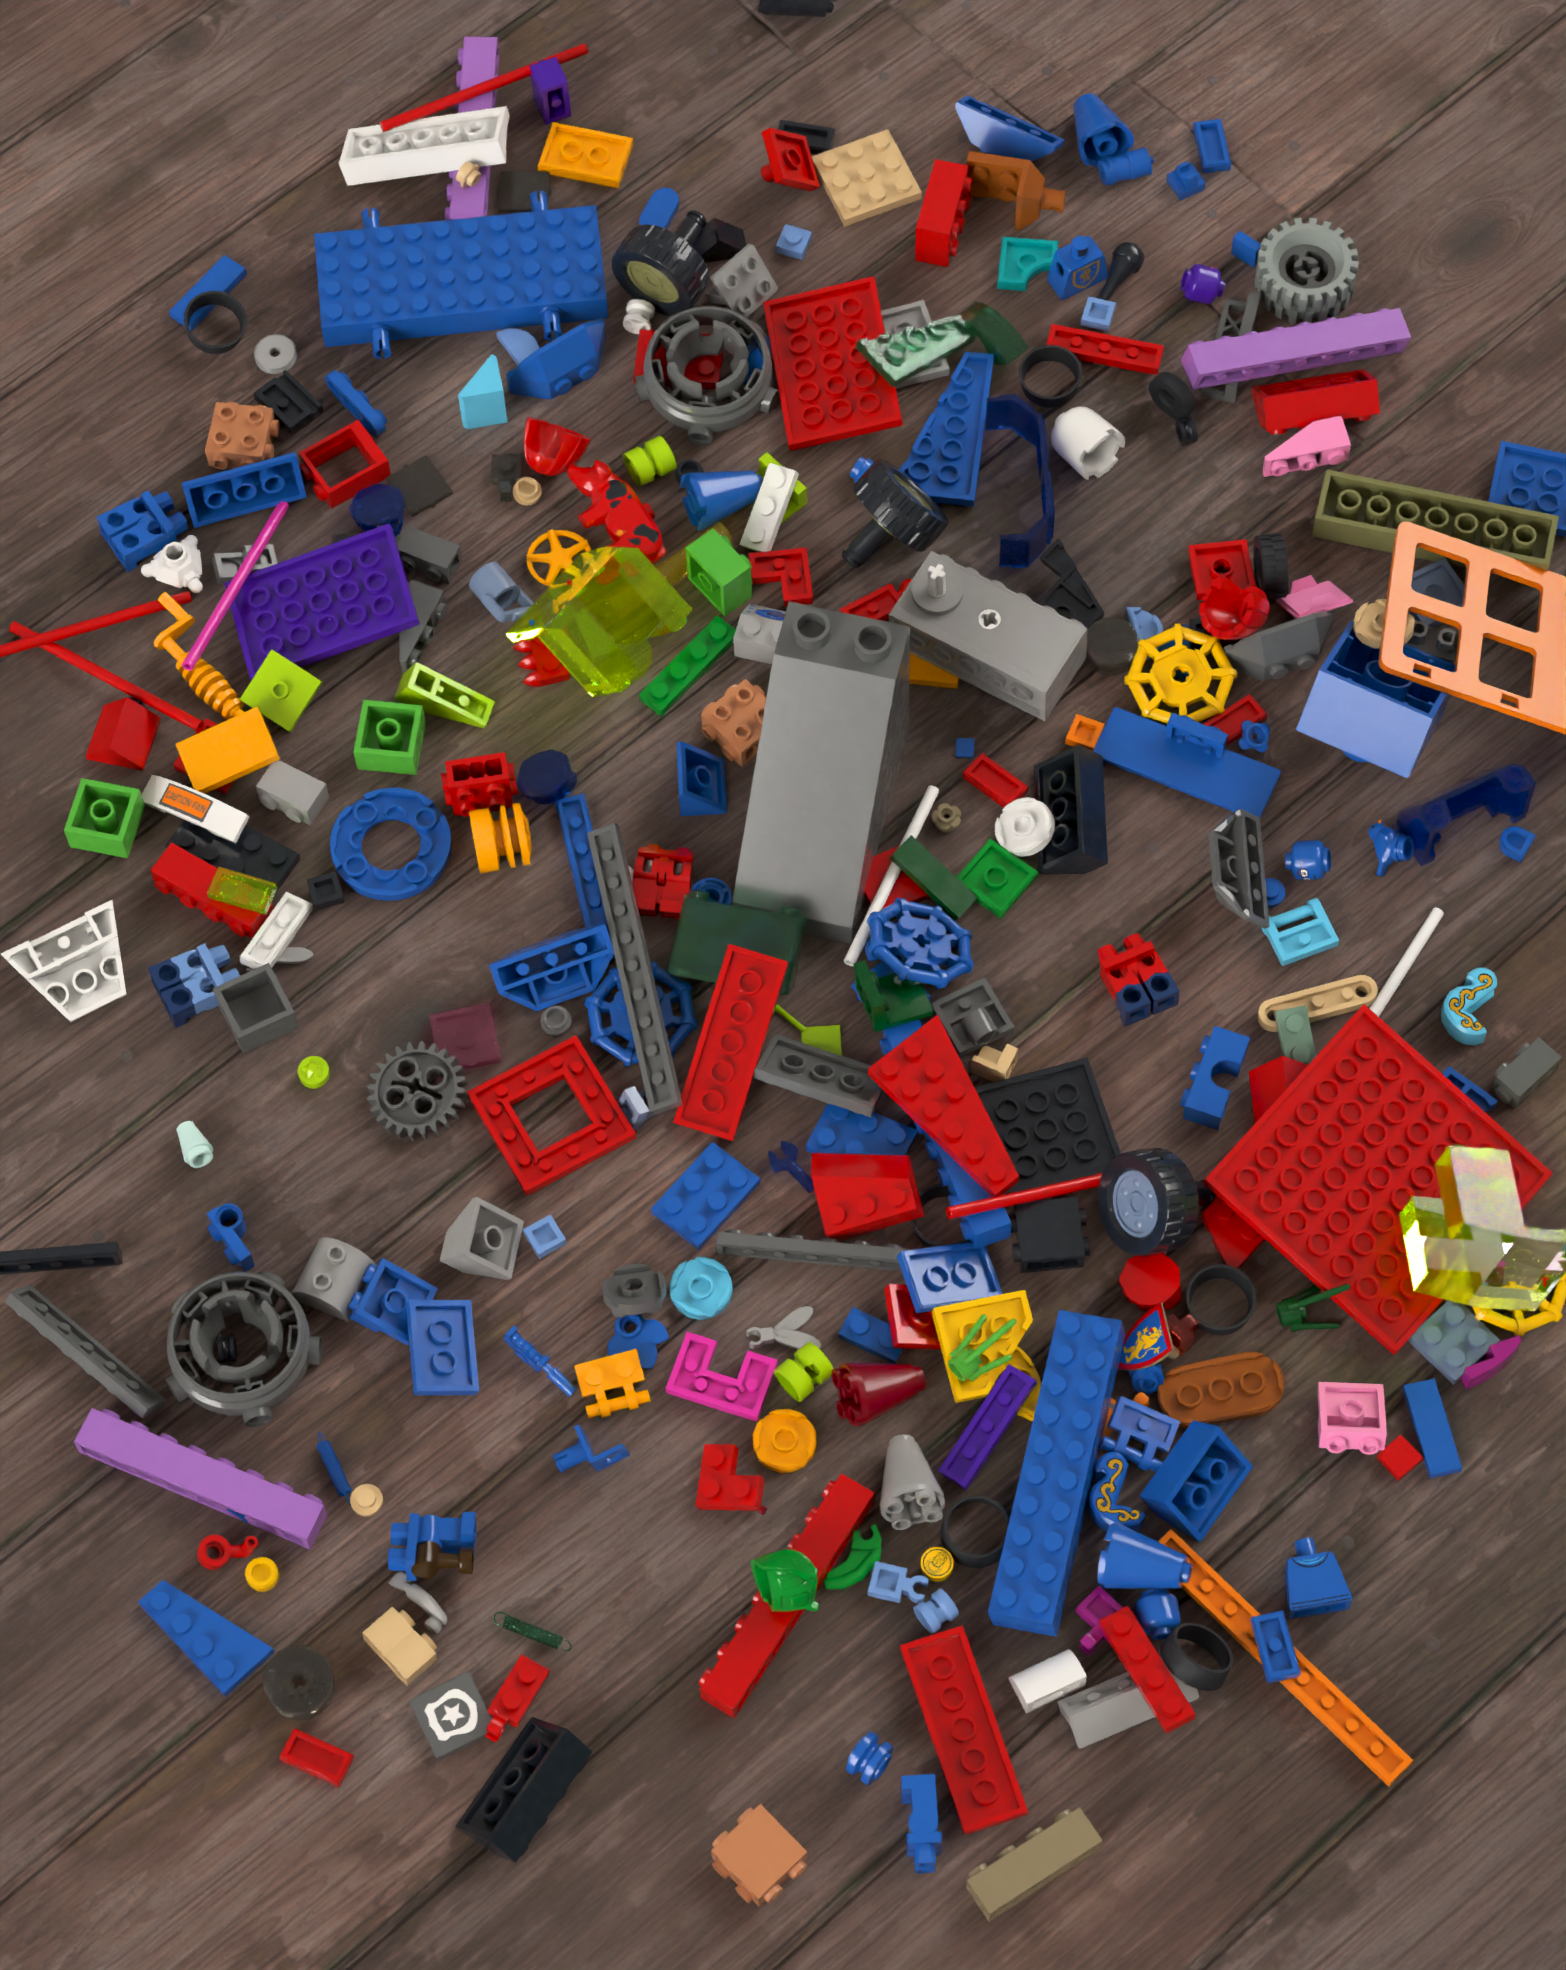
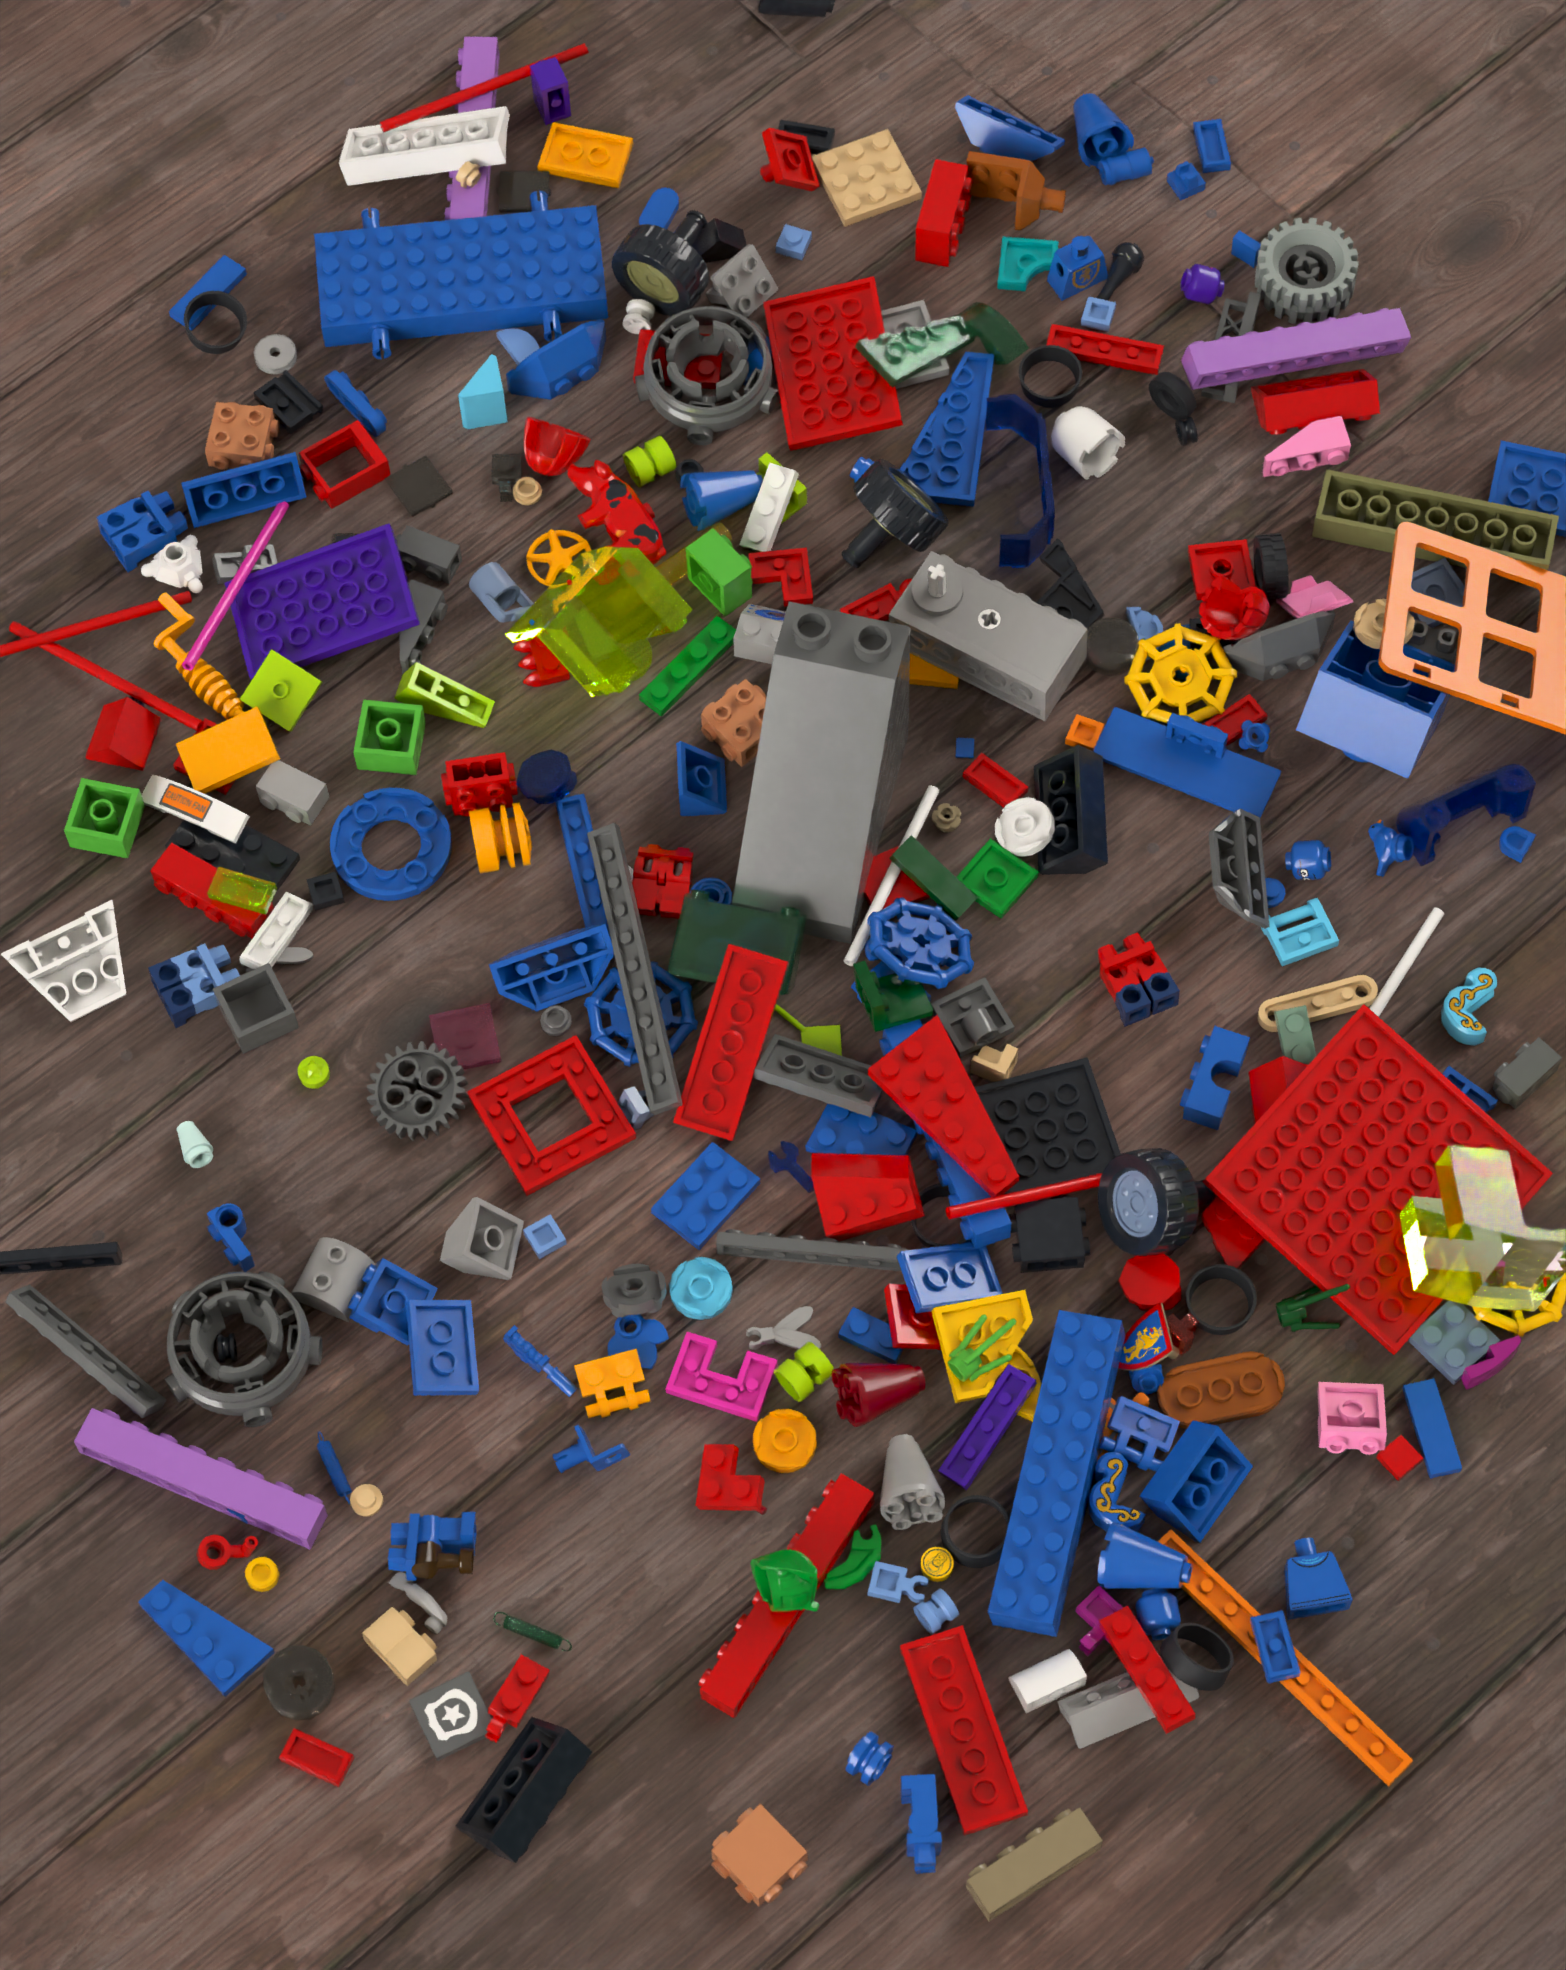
(378, 507): clear blue hat -> none

